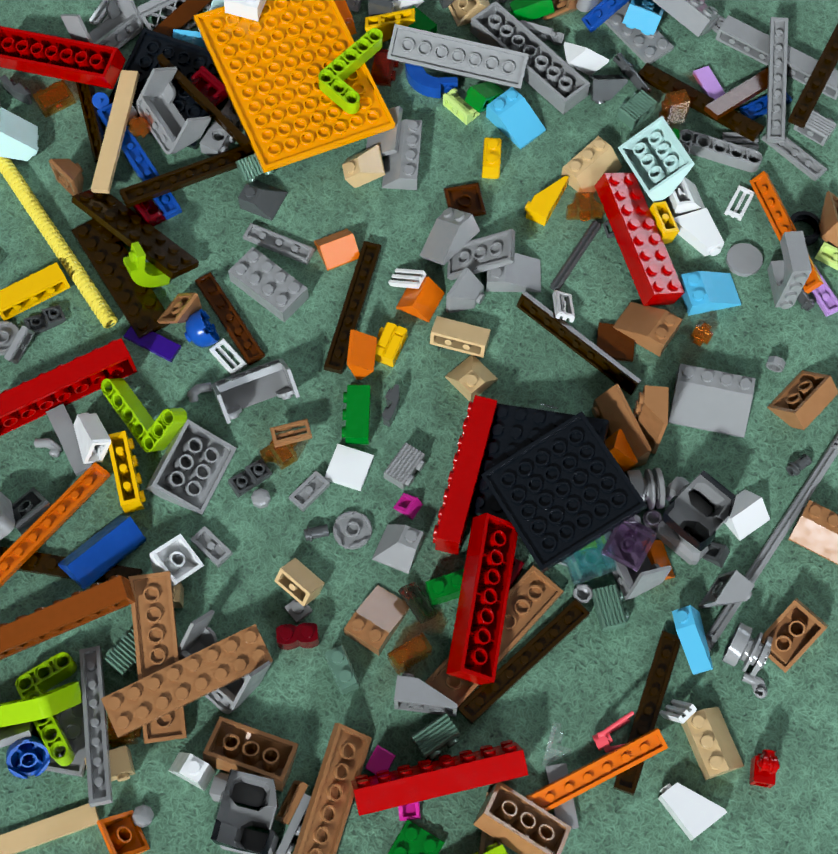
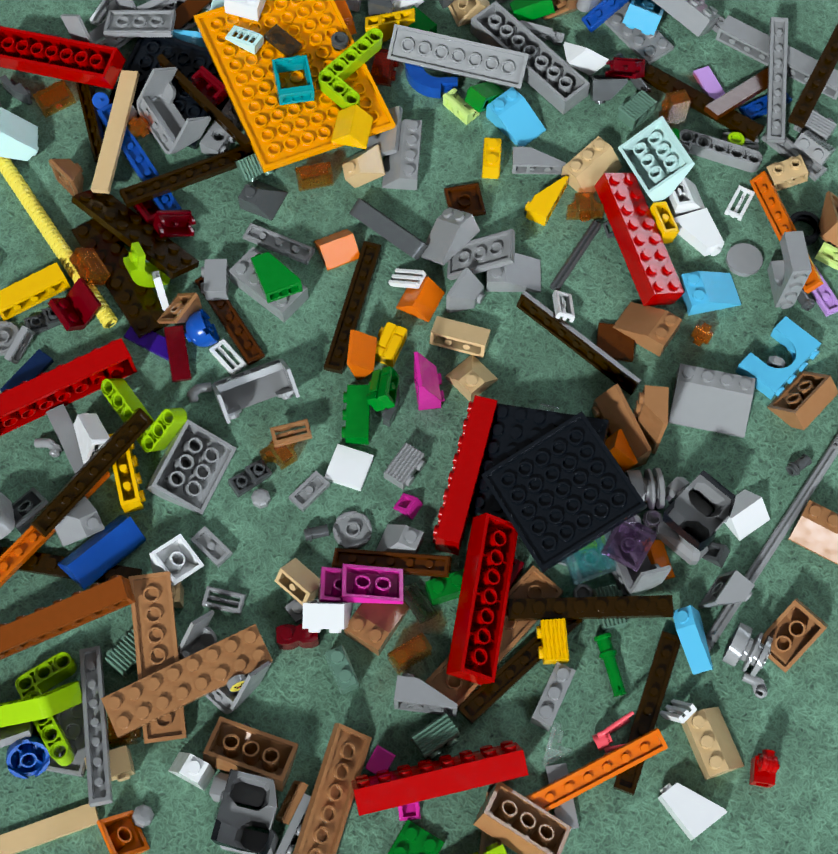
(31, 369): none -> dark blue tile
(77, 307): none -> dark red bracket
(79, 523): none -> light grey slope
(89, 266): none -> clear orange brick
(91, 472): none -> dark brown tile
(139, 23): none -> light grey tile
(160, 290): none -> white tile
(174, 223): none -> dark red hinge
(177, 353): none -> dark red tile
(215, 279): none -> light grey brick
(236, 682): none -> light grey tile
(240, 604): none -> light grey tile
(257, 38): none -> light aqua slope
(274, 277): none -> green slope
(282, 41): none -> clear smoke plate
(293, 94): none -> teal window
(314, 176): none -> clear orange brick
(326, 615): none -> white slope
(339, 40): none -> dark grey tile
(352, 127): none -> yellow slope
(361, 584): none -> dark pink slope
(383, 389): none -> green brick
(388, 229): none -> dark grey beam
(410, 563): none -> reddish brown tile
(427, 383): none -> dark pink slope
(531, 161): none -> light grey slope
(552, 696): none -> light grey brick
(553, 641): none -> yellow brick
(590, 607): none -> dark brown plate
(608, 654): none -> green pin
(626, 68): none -> dark red hinge
(736, 138): none -> lime tile
(772, 380): none -> medium azure arch
(788, 172): none -> tan brick
(814, 147): none -> light grey brick

